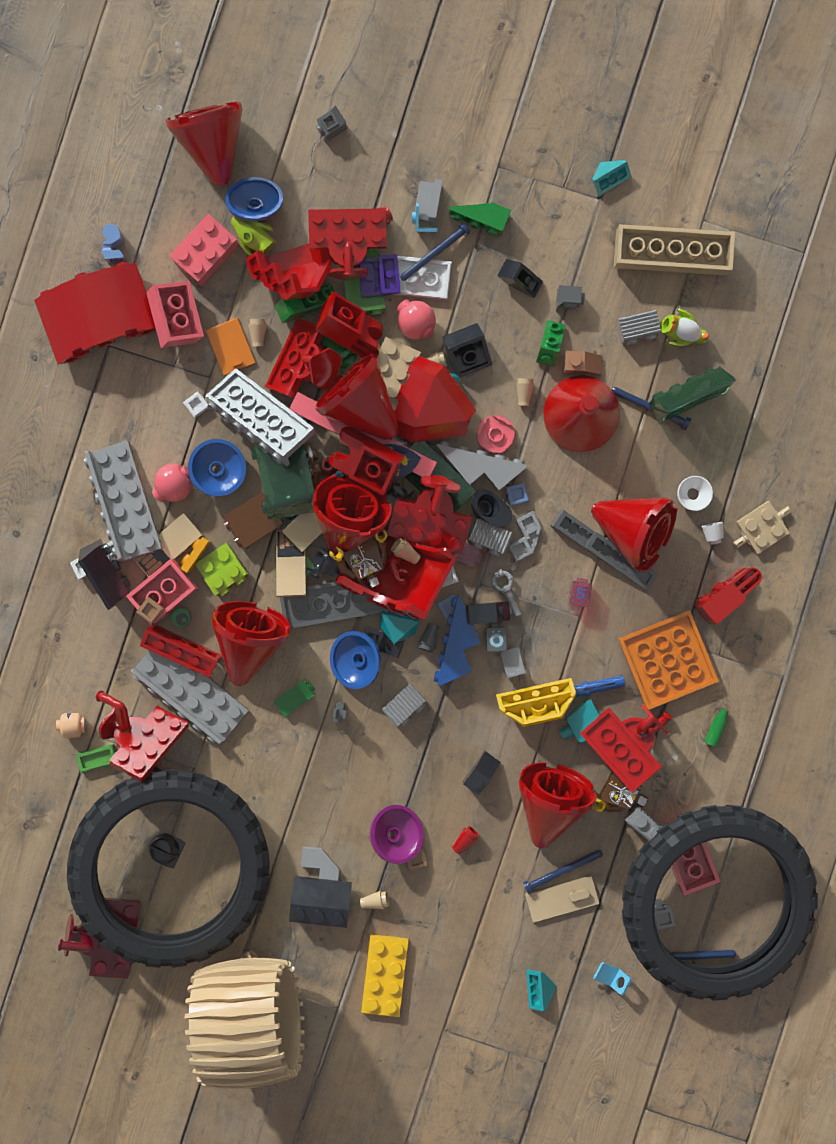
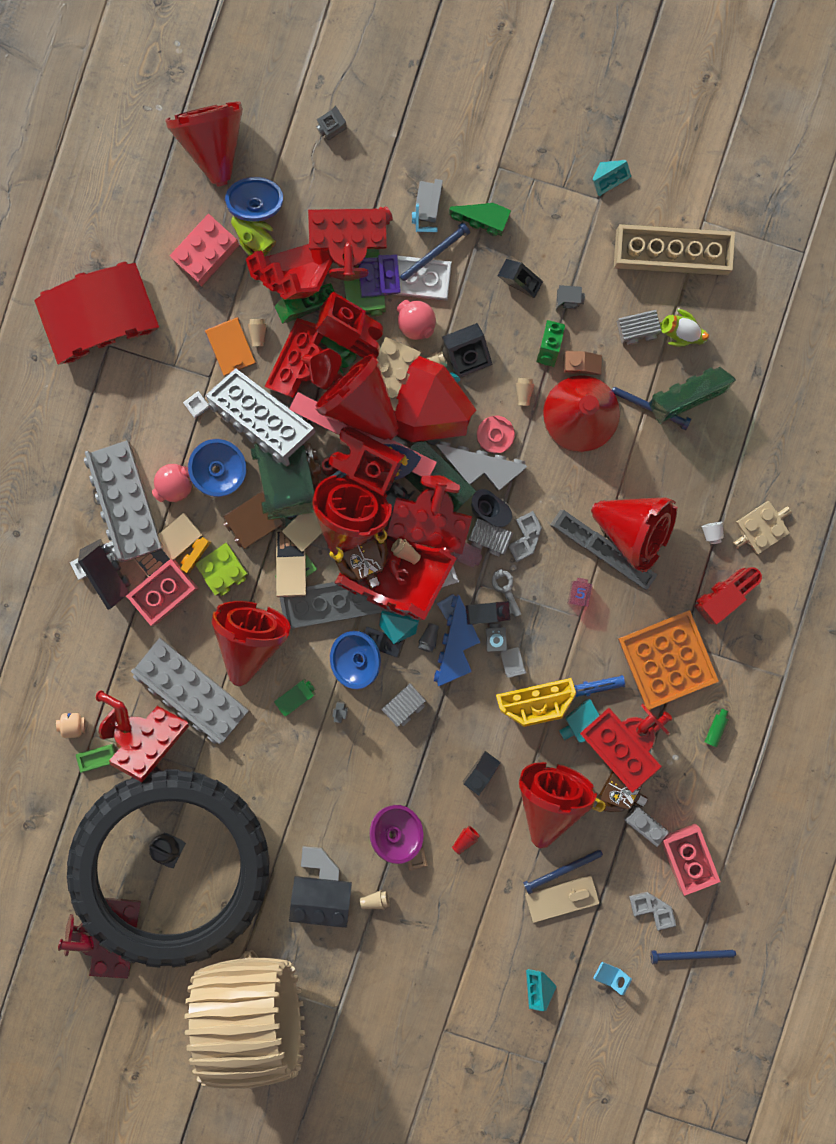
(113, 239): medium blue leg -> none
(150, 610): medium nougat tile -> none
(175, 314): coral brick -> none
(180, 650): red fence -> none
(181, 617): green tile -> none
(323, 564): black hair -> none
(384, 975): yellow plate -> none
(517, 494): medium blue tile -> none
(704, 491): white piece -> none
(773, 955): black tyre -> none

